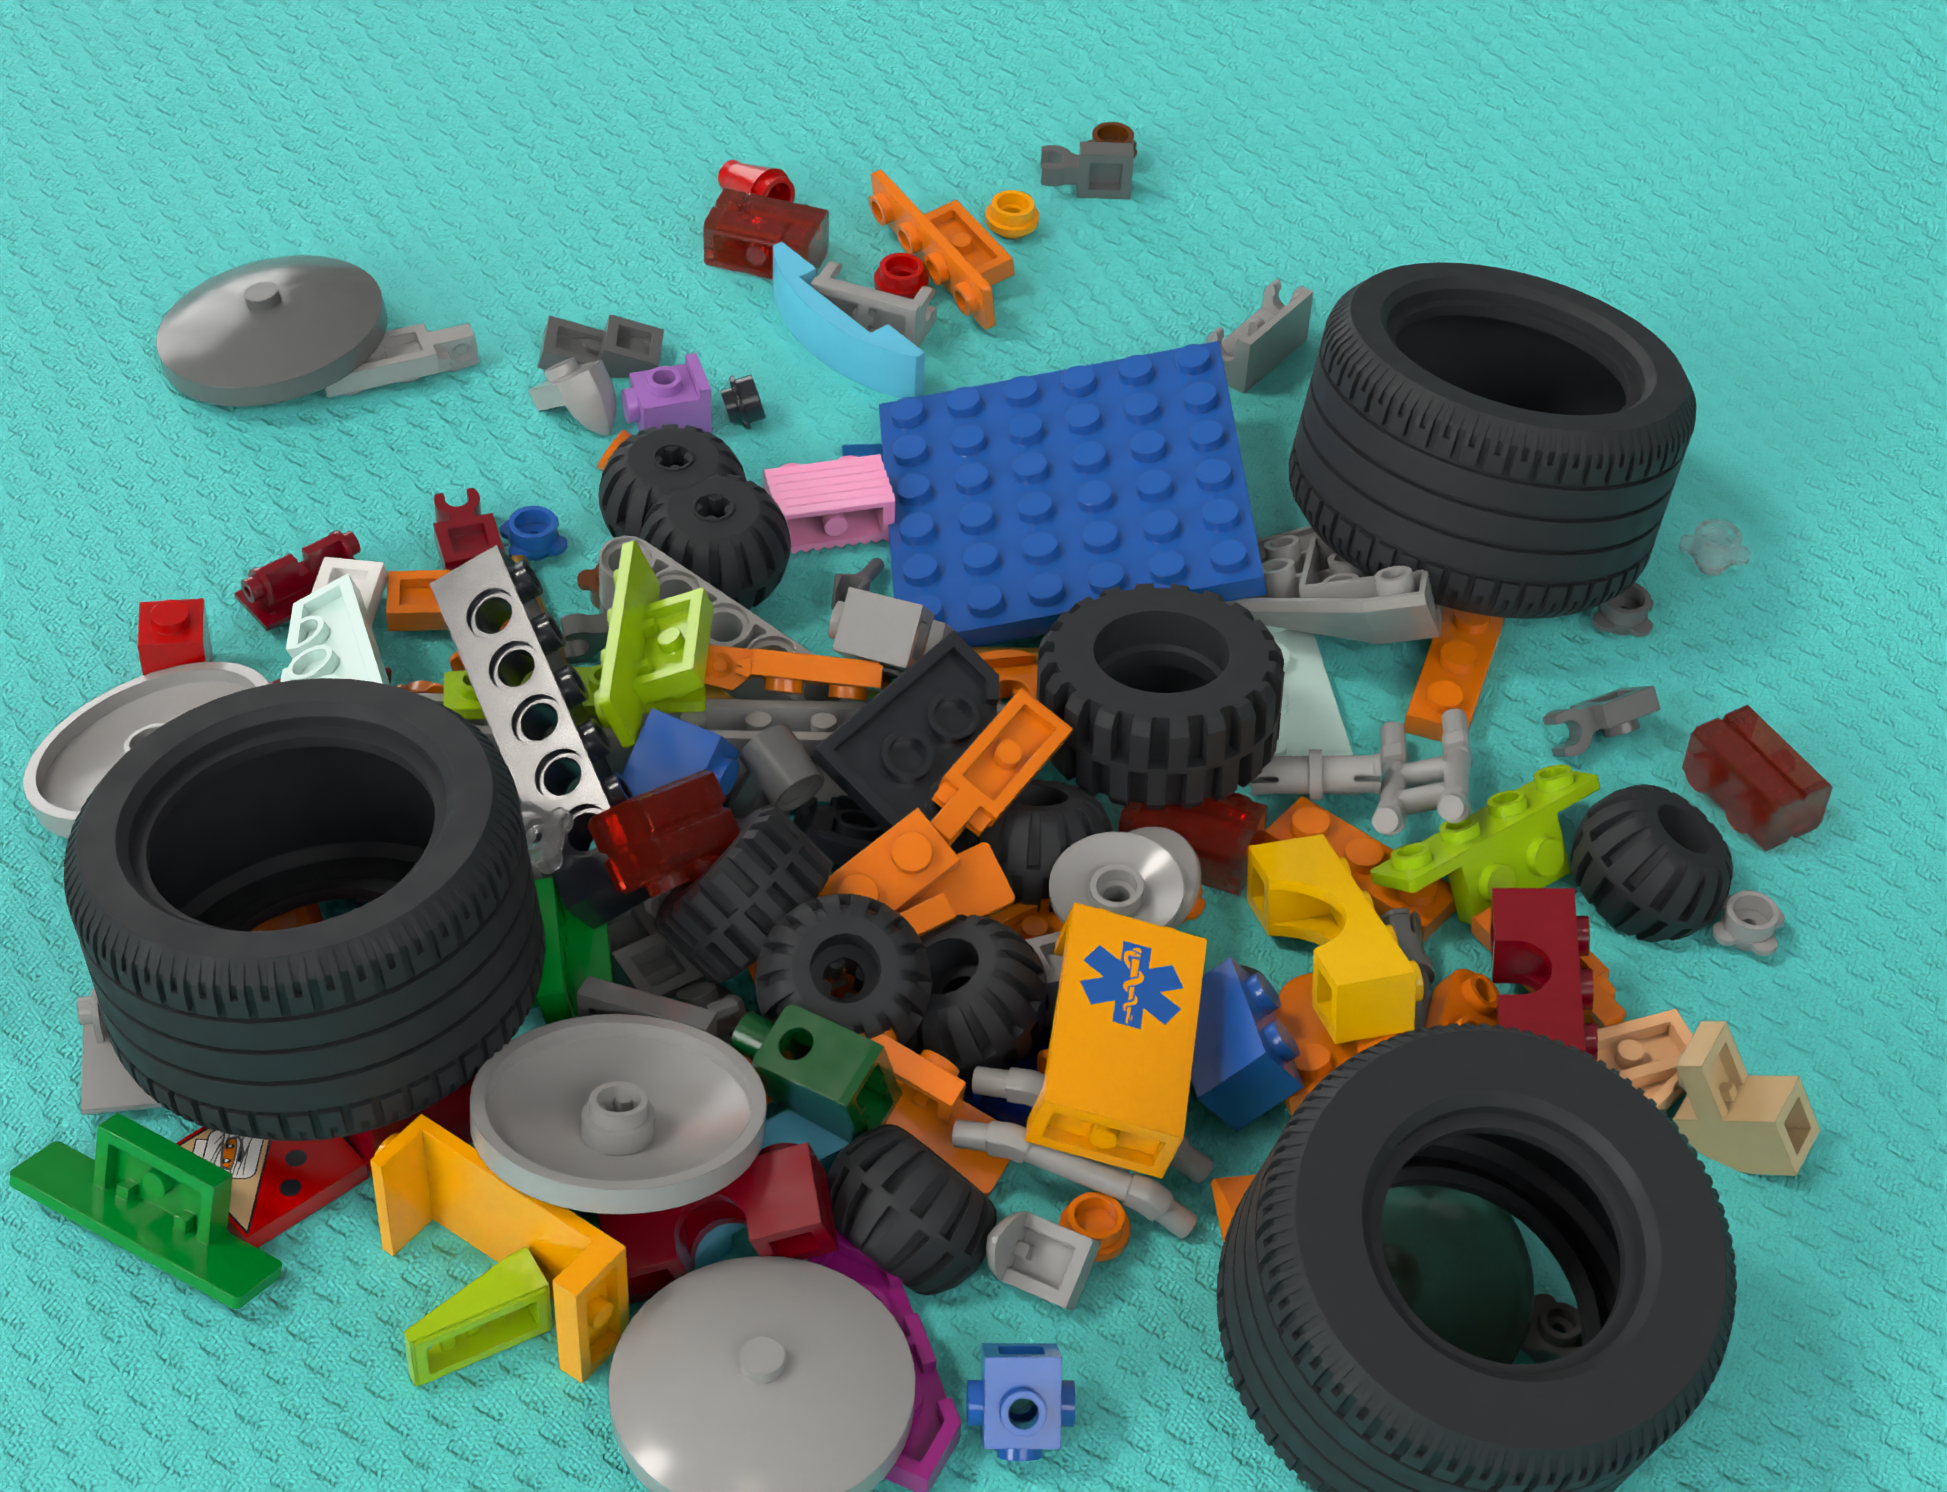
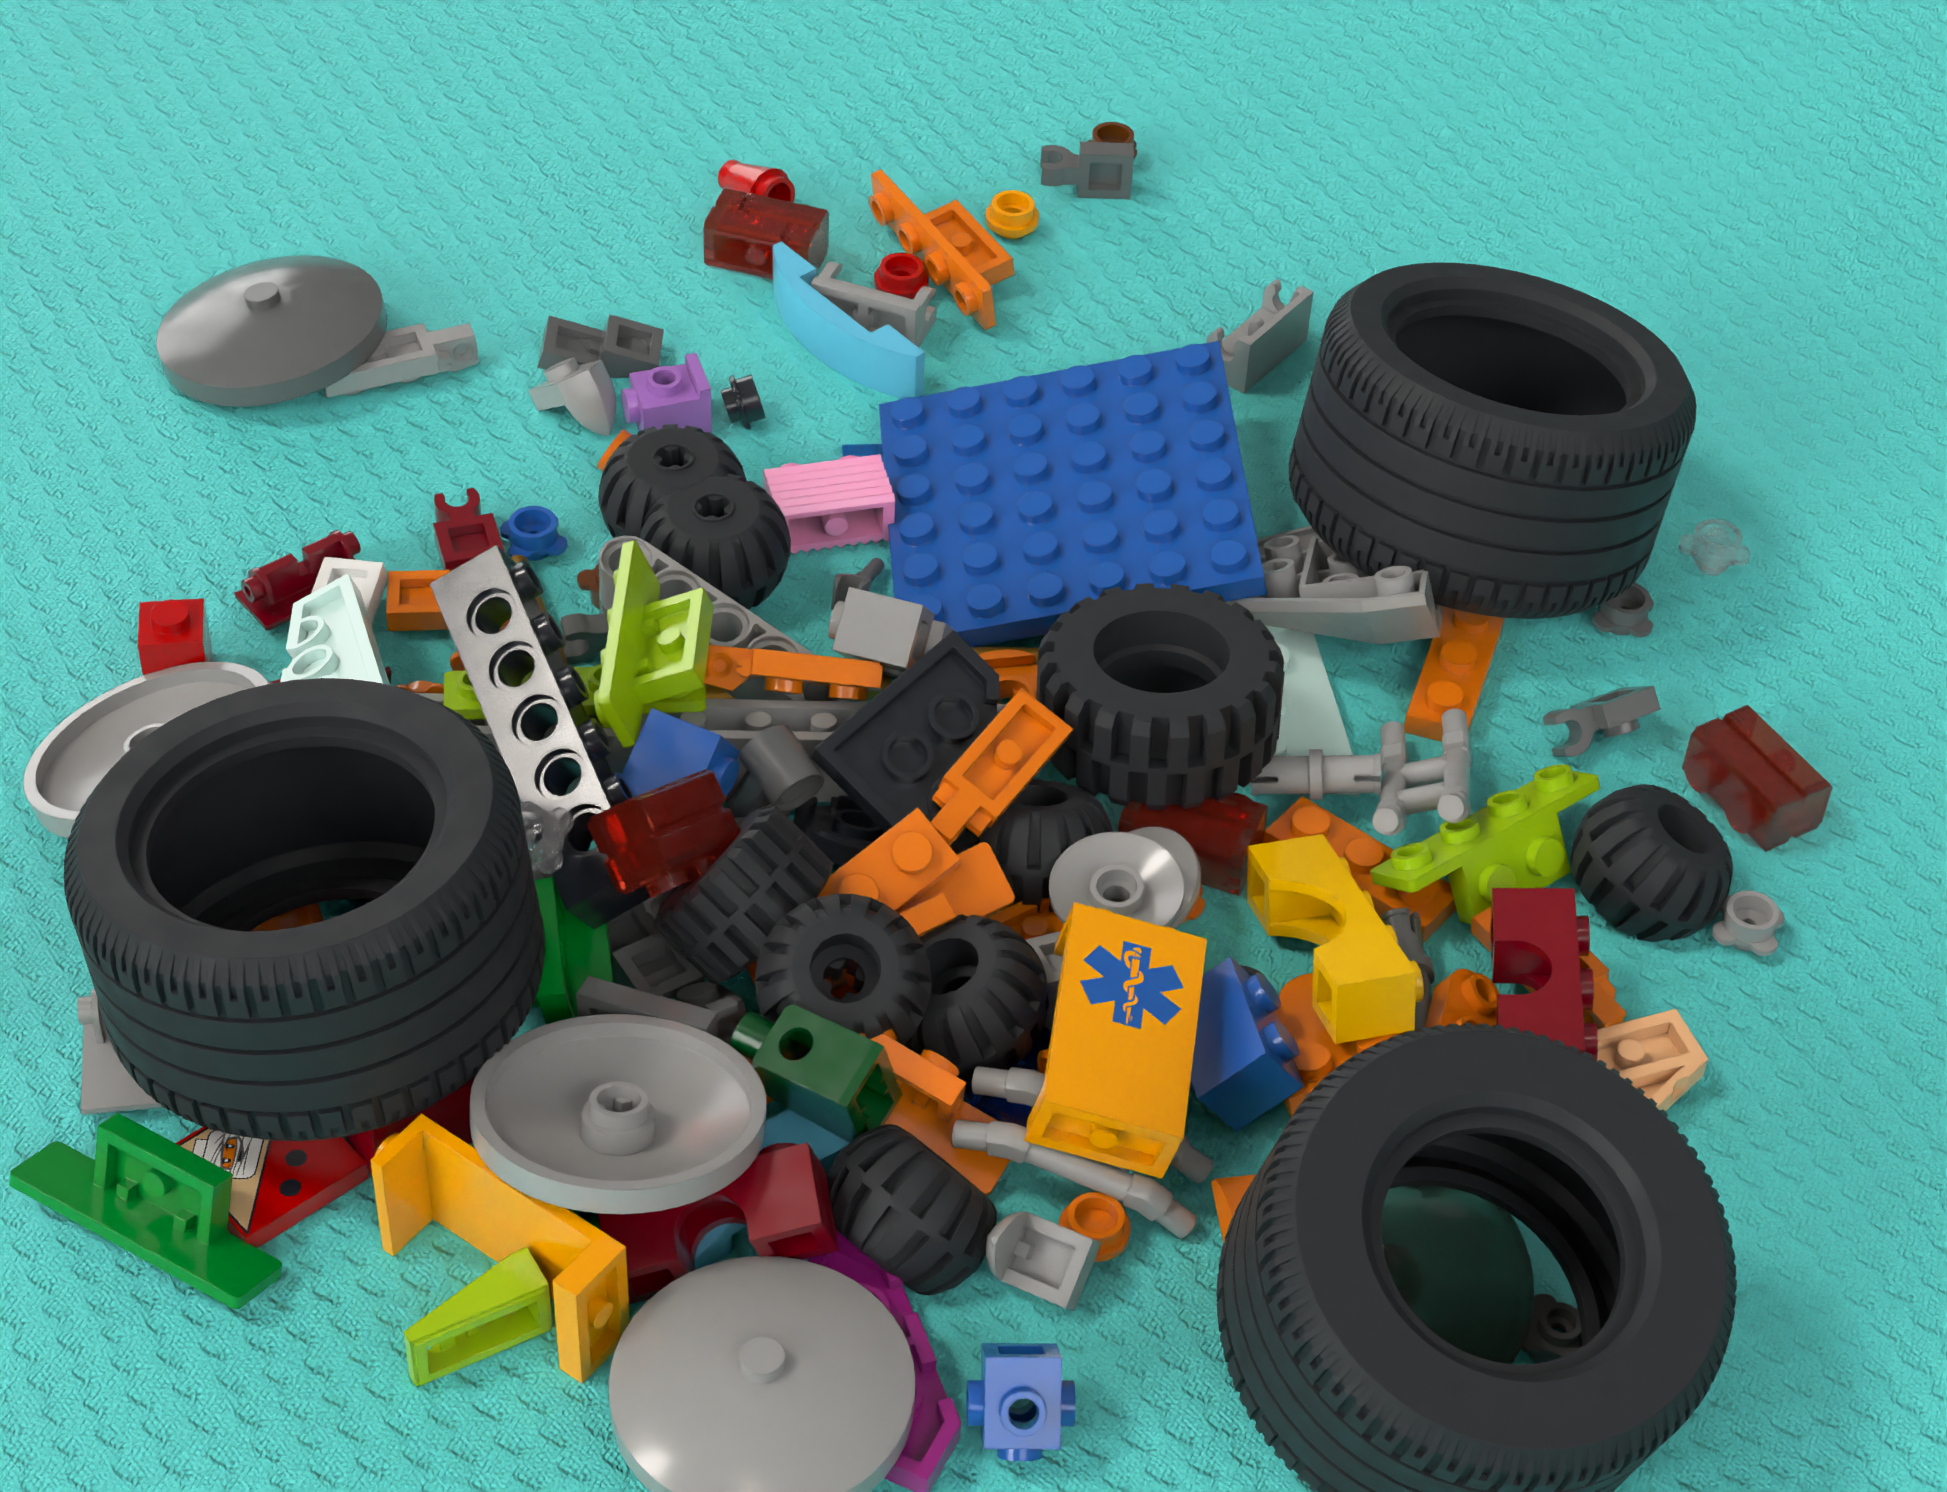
(1737, 1117): tan brick -> none

